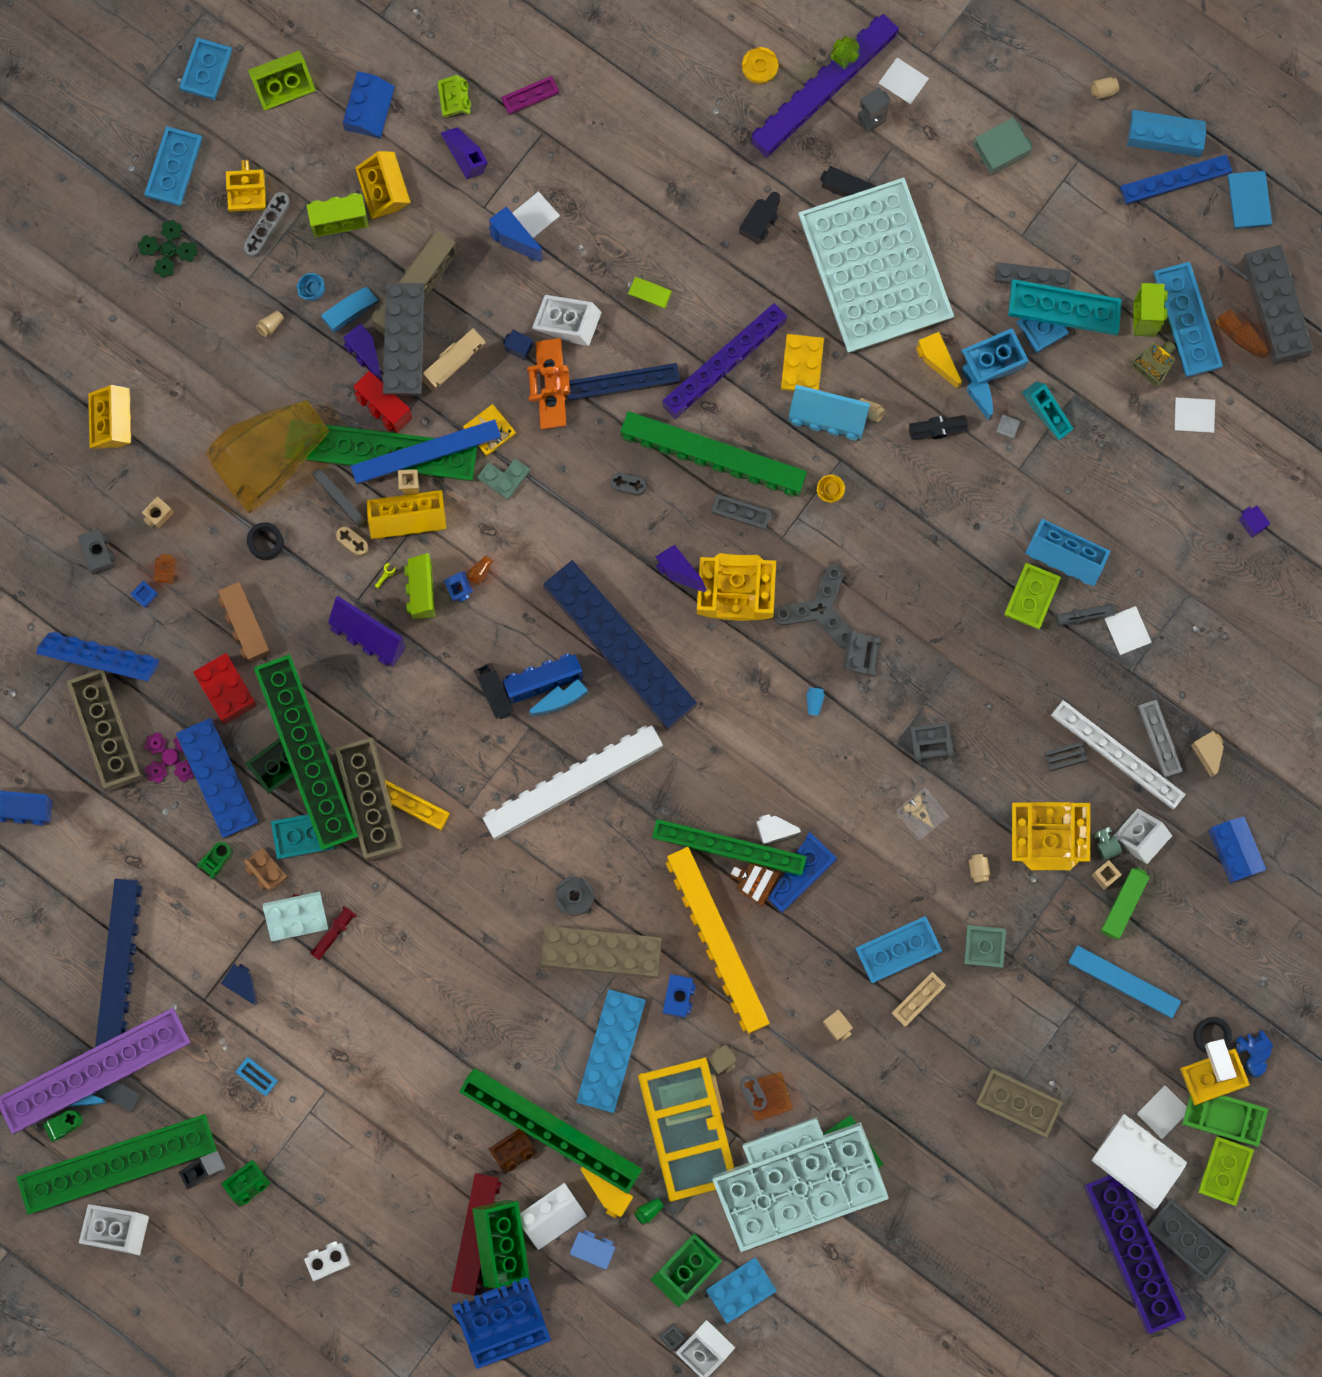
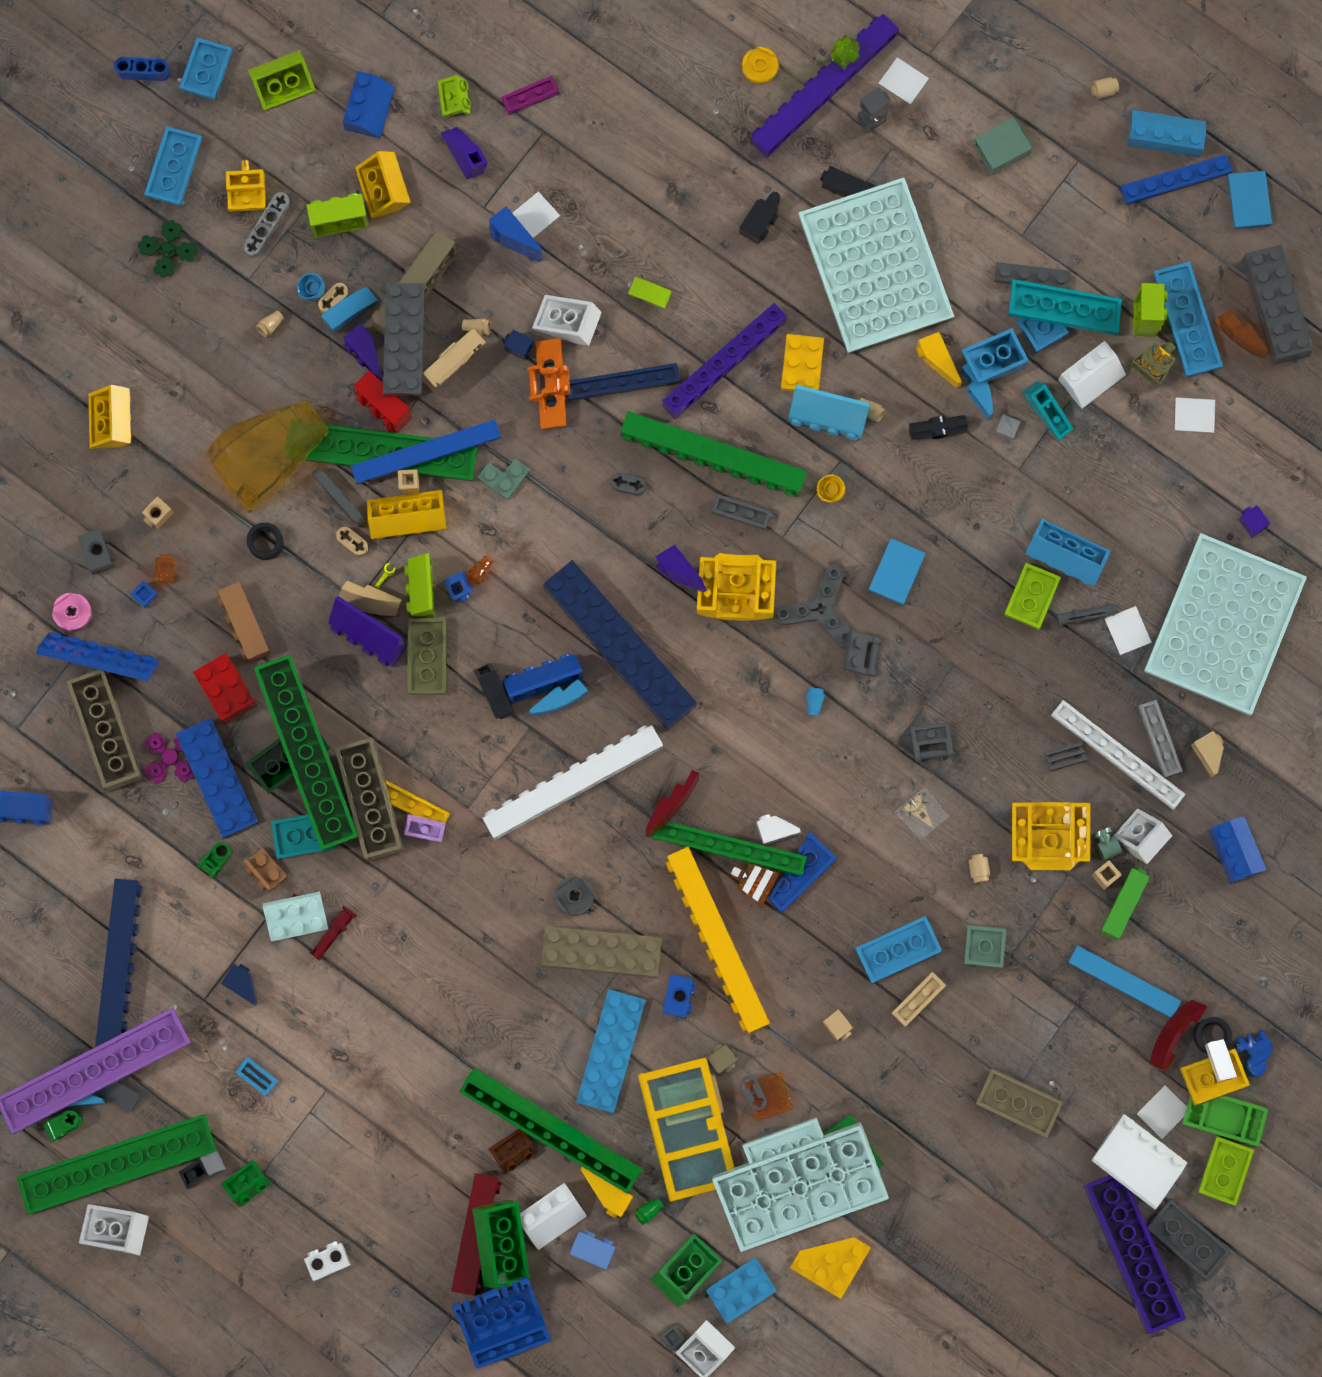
(73, 601): none -> bright pink plate
(149, 73): none -> blue beam
(330, 295): none -> tan beam
(370, 599): none -> tan slope
(423, 828): none -> lavender slope
(427, 656): none -> olive plate
(481, 326): none -> tan cone
(504, 427): yellow tile -> none
(669, 807): none -> dark red slope
(831, 1264): none -> yellow plate
(897, 571): none -> dark azure tile
(1092, 375): none -> white slope
(1172, 1032): none -> dark red slope
(1225, 624): none -> light aqua plate

